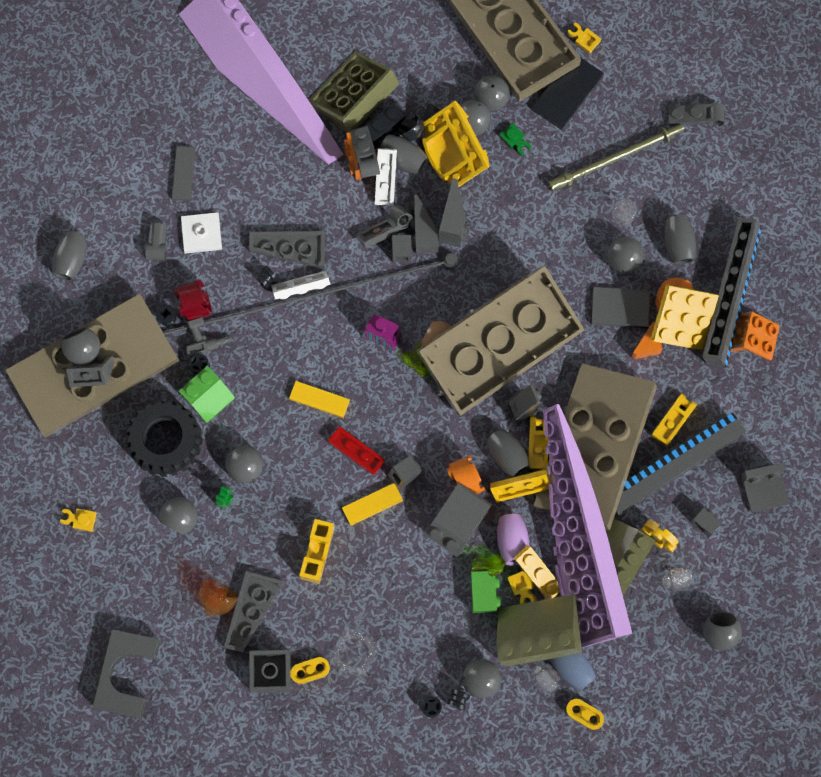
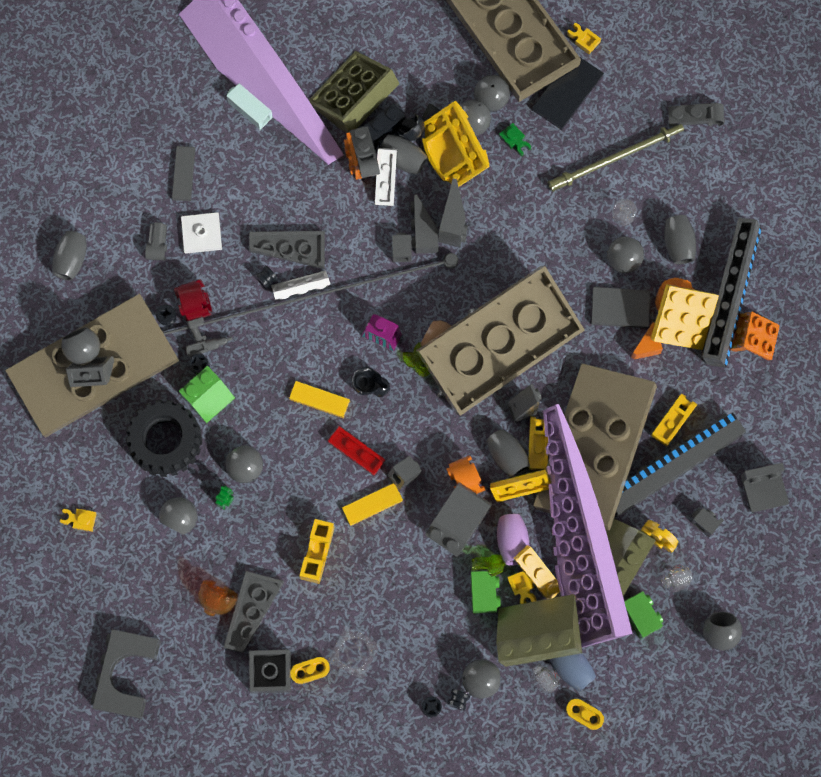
(249, 106): none -> light aqua brick
(368, 382): none -> black hair
(398, 220): dark grey plate -> none
(642, 615): none -> bright green brick

